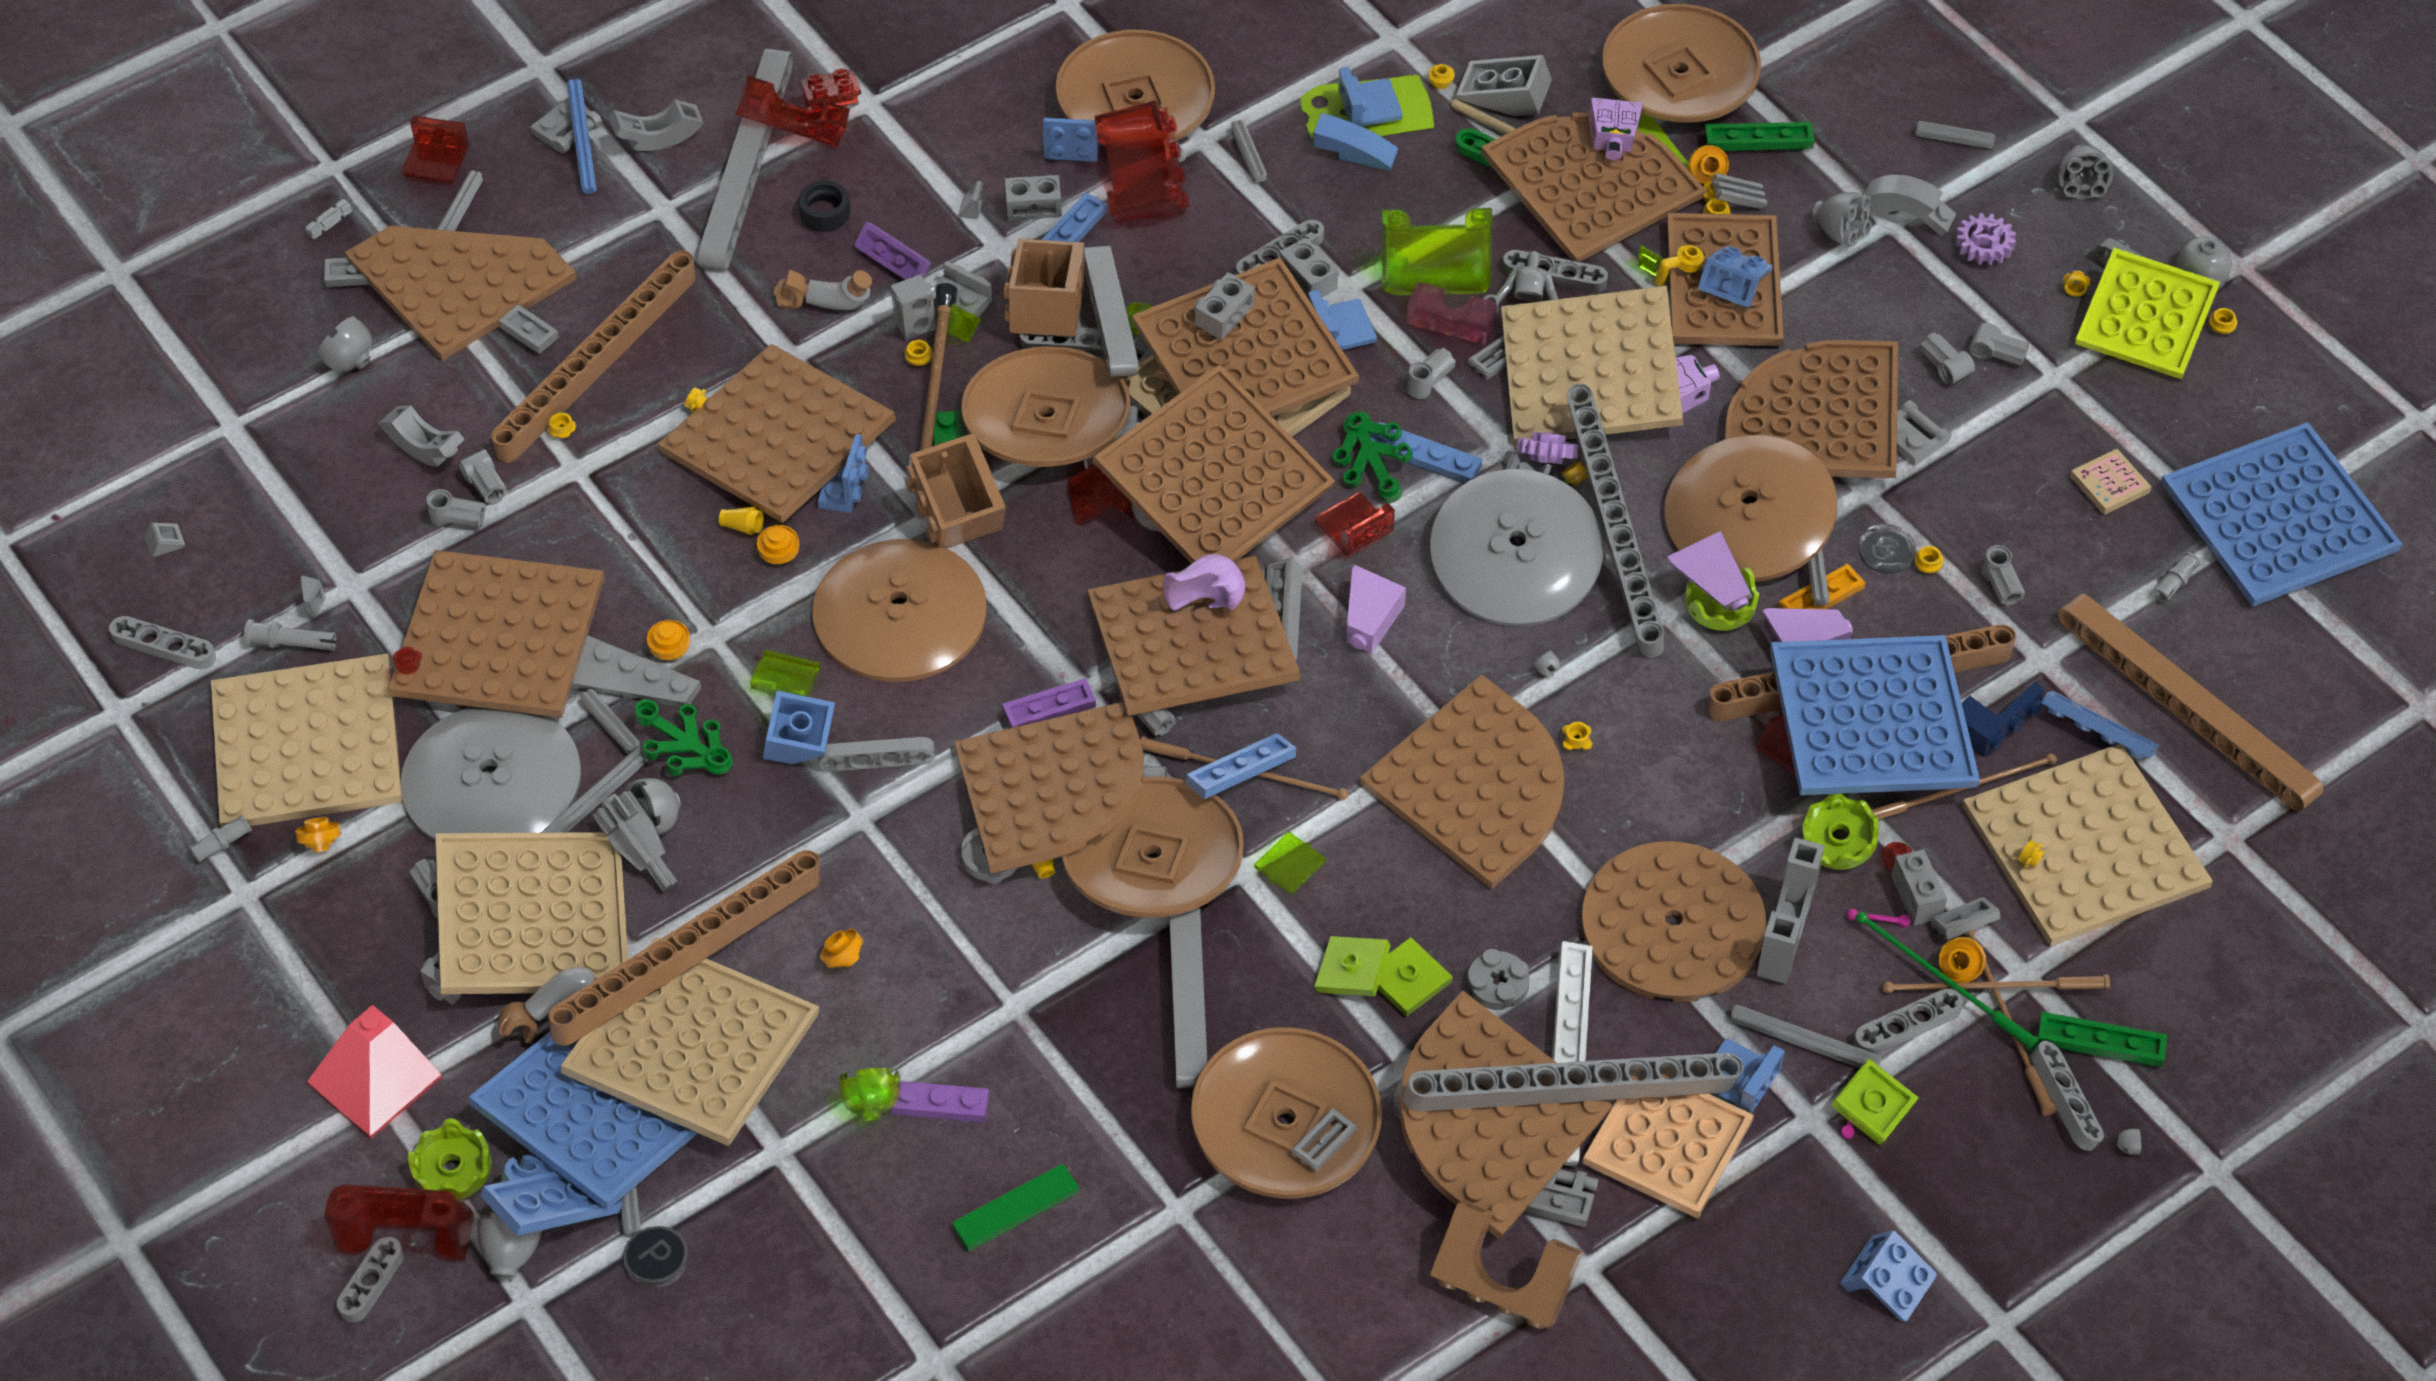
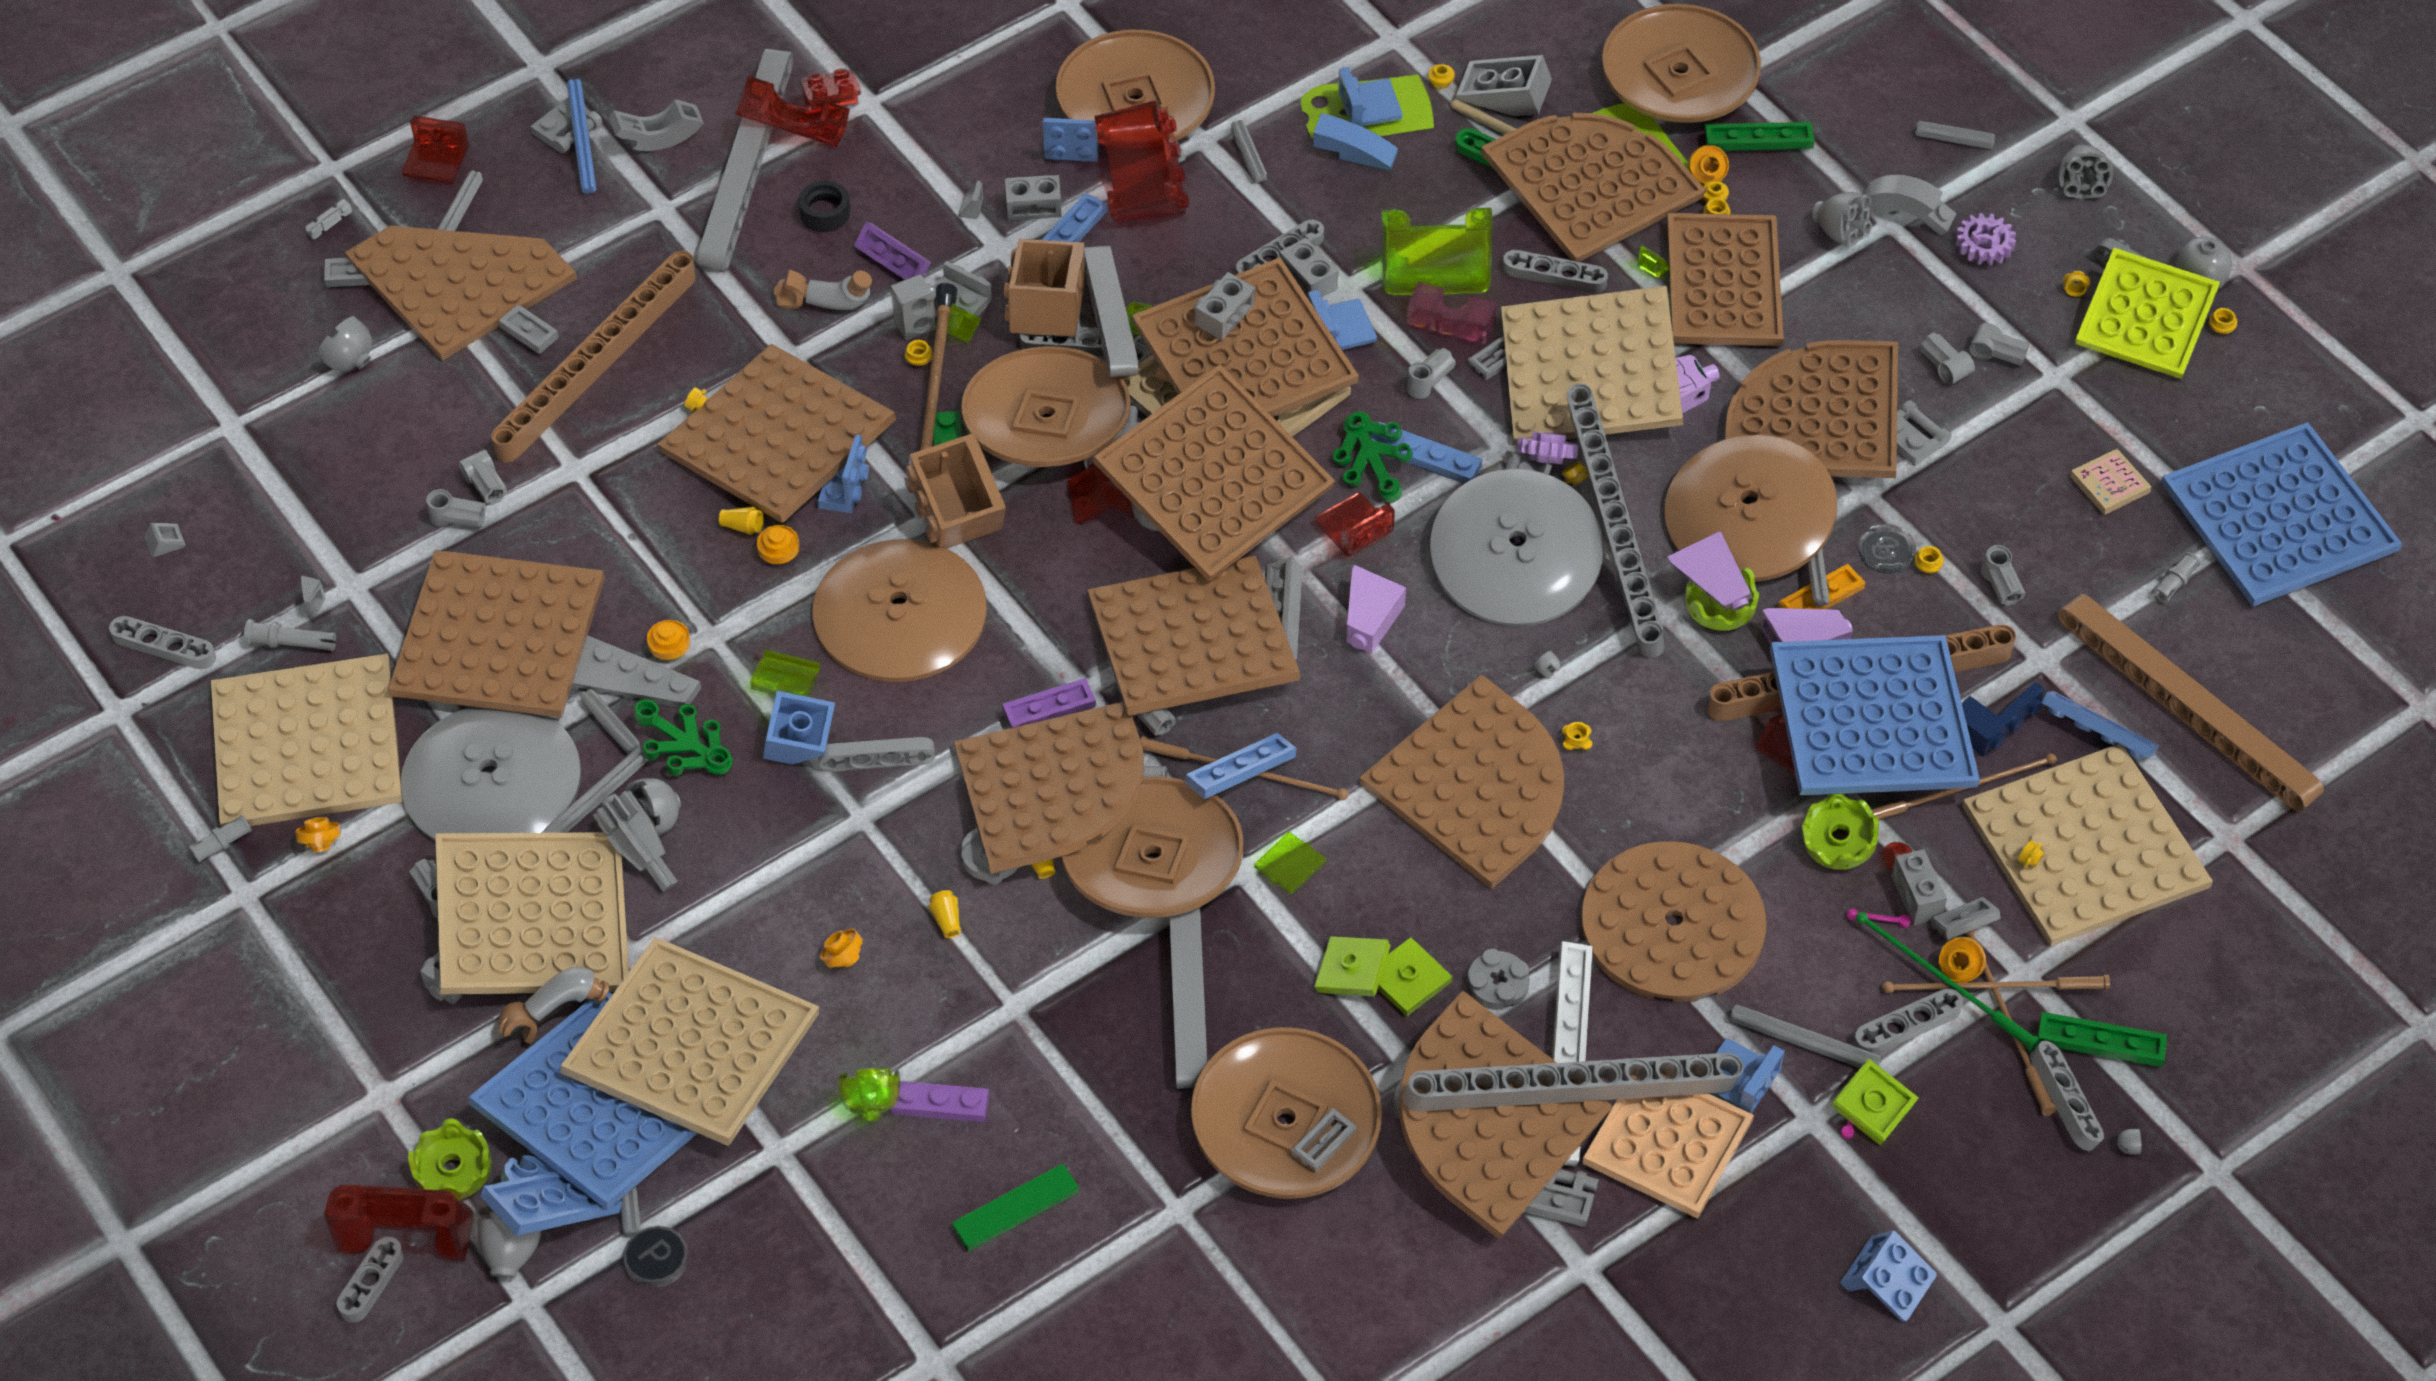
(373, 1072): coral slope -> none
(409, 665): clear red plate -> none
(418, 437): light grey arch -> none
(561, 425): yellow plate -> none
(683, 948): medium nougat beam -> none
(946, 912): none -> yellow cone
(1207, 577): lavender piece -> none
(1461, 1267): medium nougat arch -> none
(1528, 281): light grey piece -> none
(1613, 125): lavender torso -> none
(1687, 259): yellow plate -> none
(1733, 275): medium blue bracket -> none
(1739, 191): light grey tile -> none
(1788, 921): light grey arch -> none

